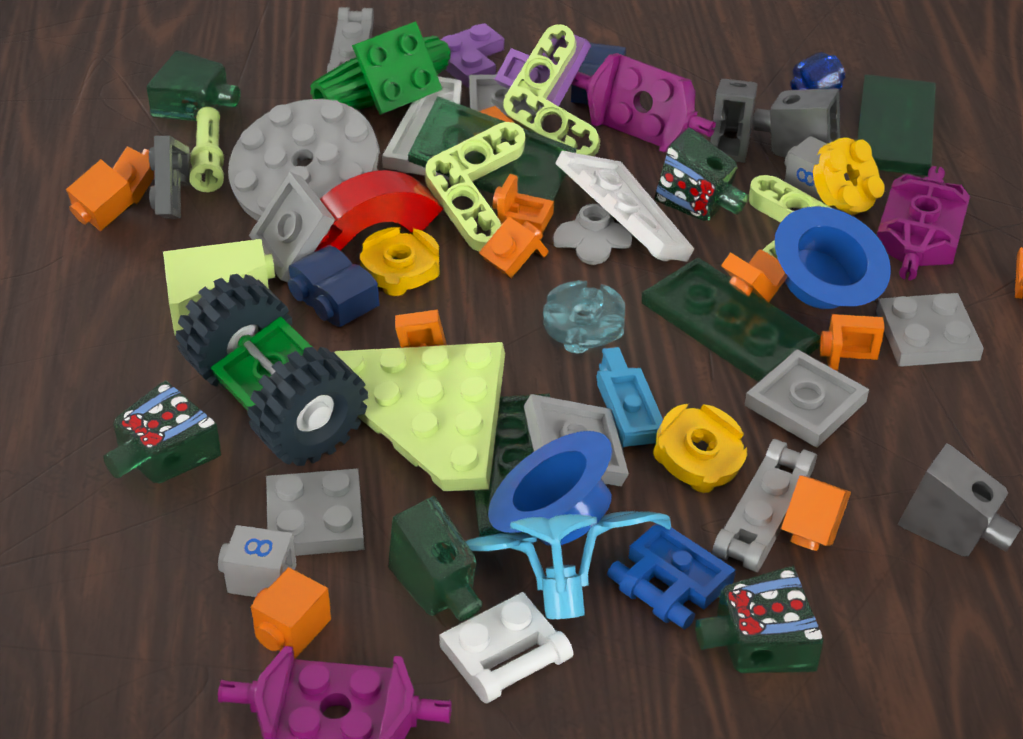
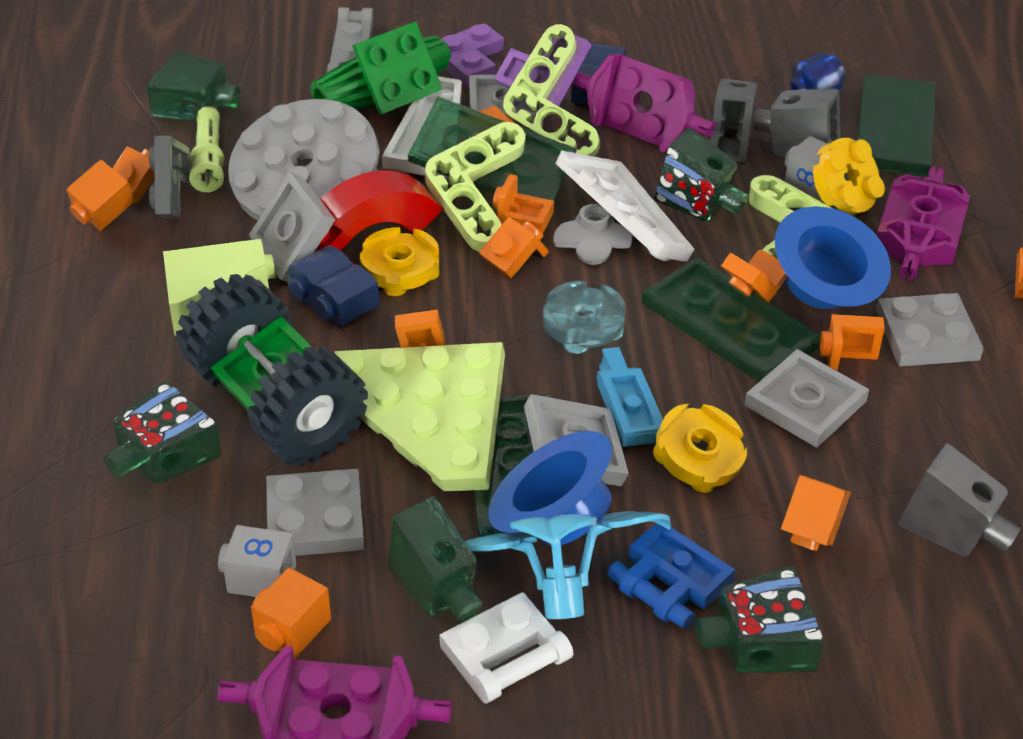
(763, 506): light grey plate -> none

